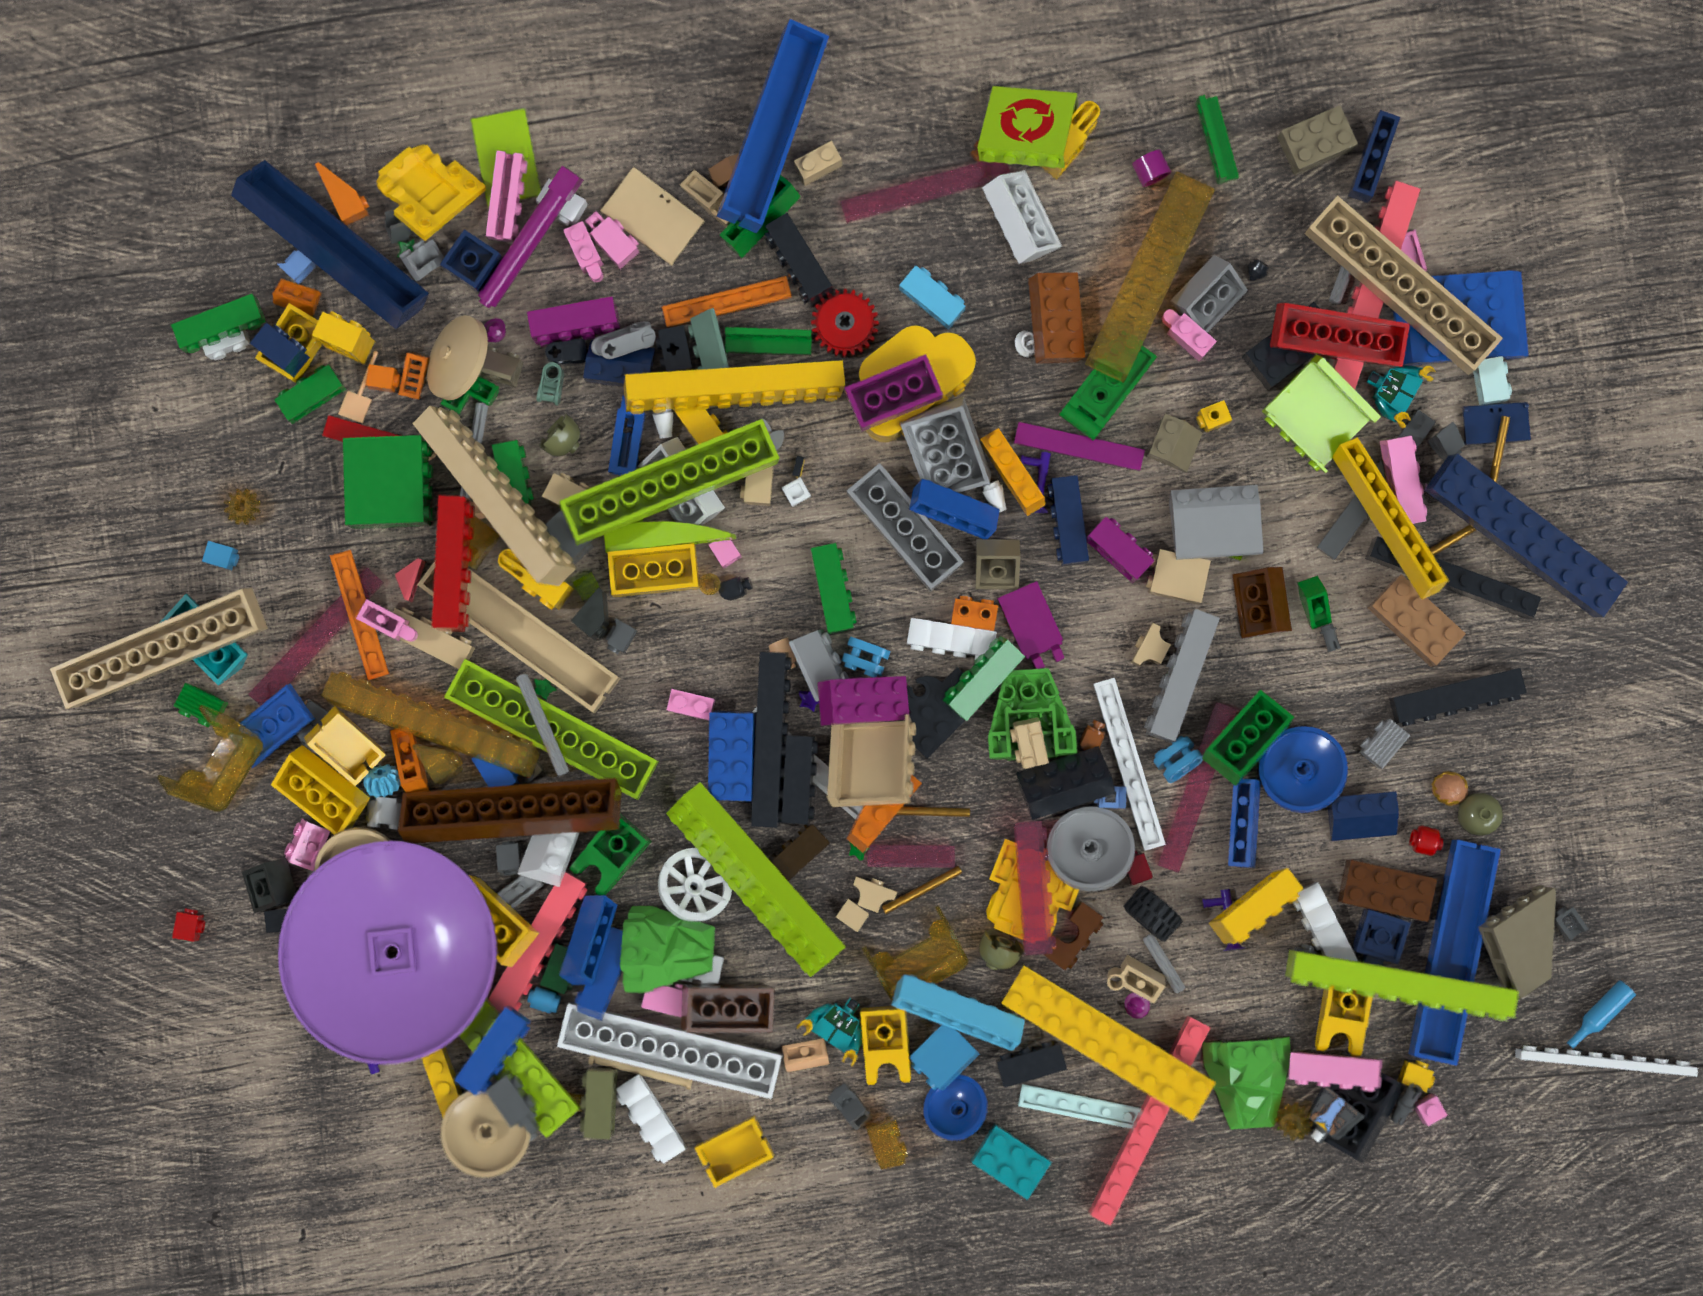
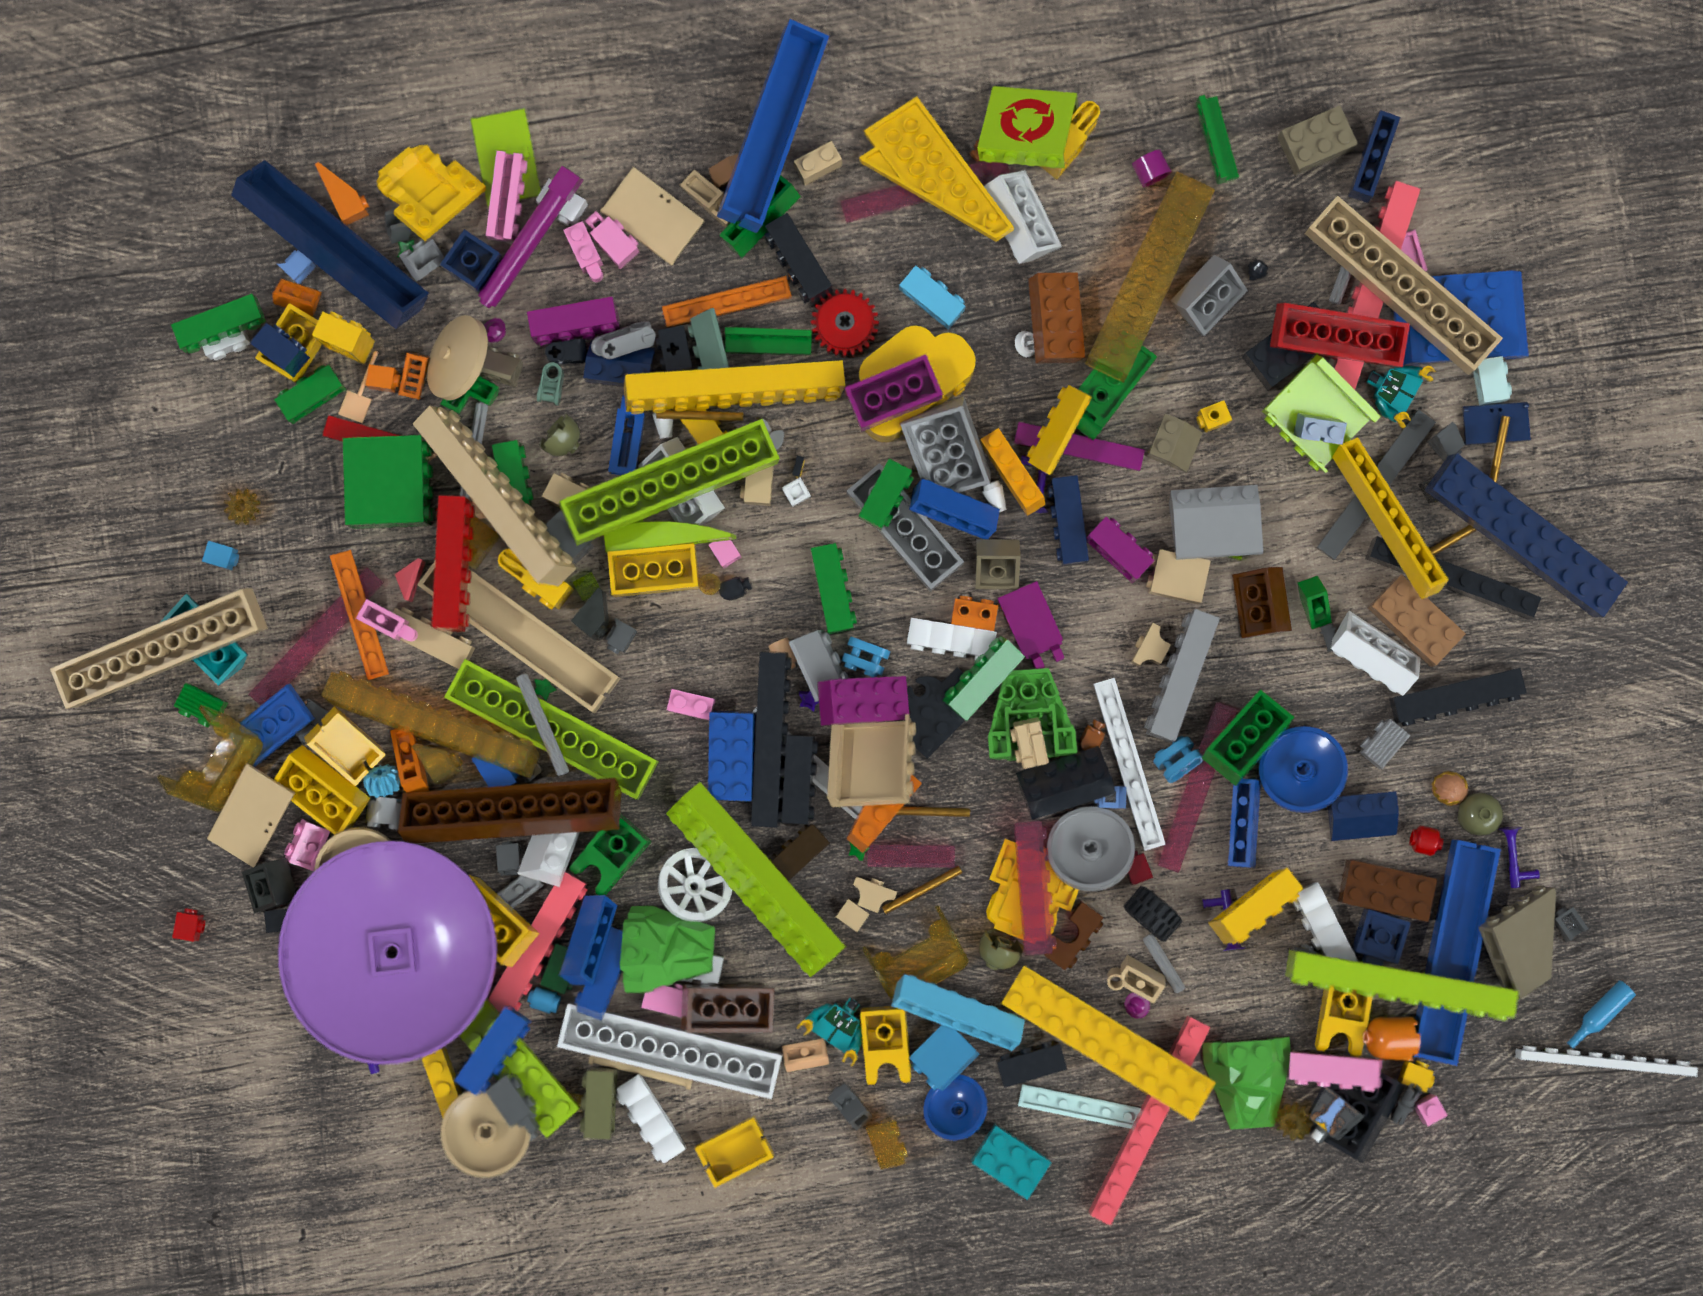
(250, 809): none -> tan container
(700, 415): none -> pearl gold bar
(886, 495): none -> green brick
(923, 160): none -> yellow wing
(1059, 429): none -> yellow slope
(1188, 334): bright pink brick -> none
(1320, 428): none -> piece
(1376, 654): none -> white slope
(1392, 1038): none -> orange cylinder
(1403, 477): bright pink brick -> none
(1515, 875): none -> dark purple piece

